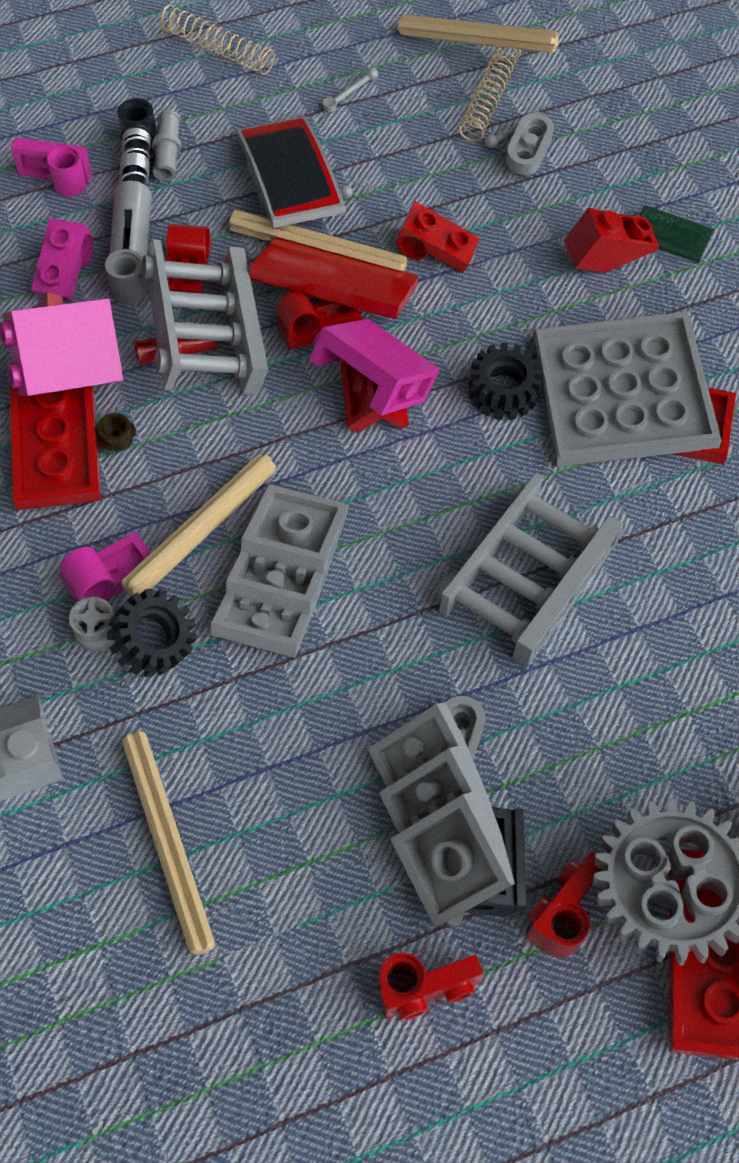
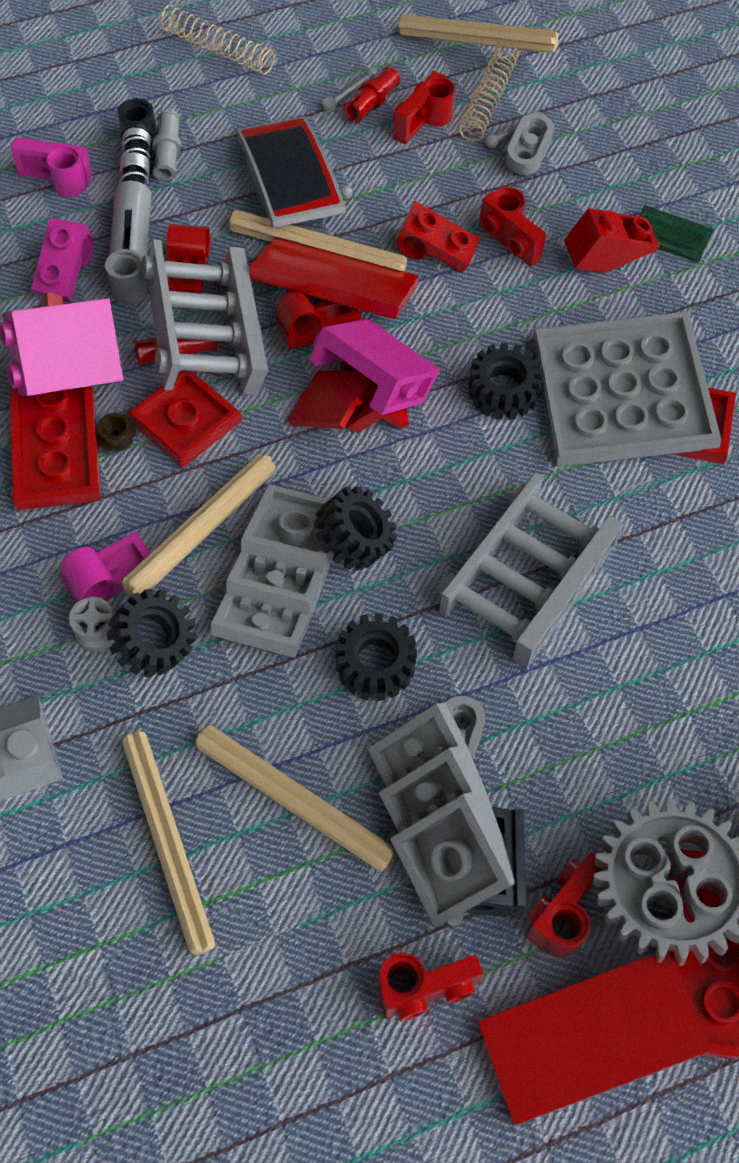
(184, 419): none -> red tile
(295, 798): none -> tan axle
(330, 399): none -> red piece
(341, 537): none -> black tyre
(372, 94): none -> red pin
(380, 633): none -> black tyre
(429, 104): none -> red plate
(504, 219): none -> red plate
(593, 1037): none -> red tile

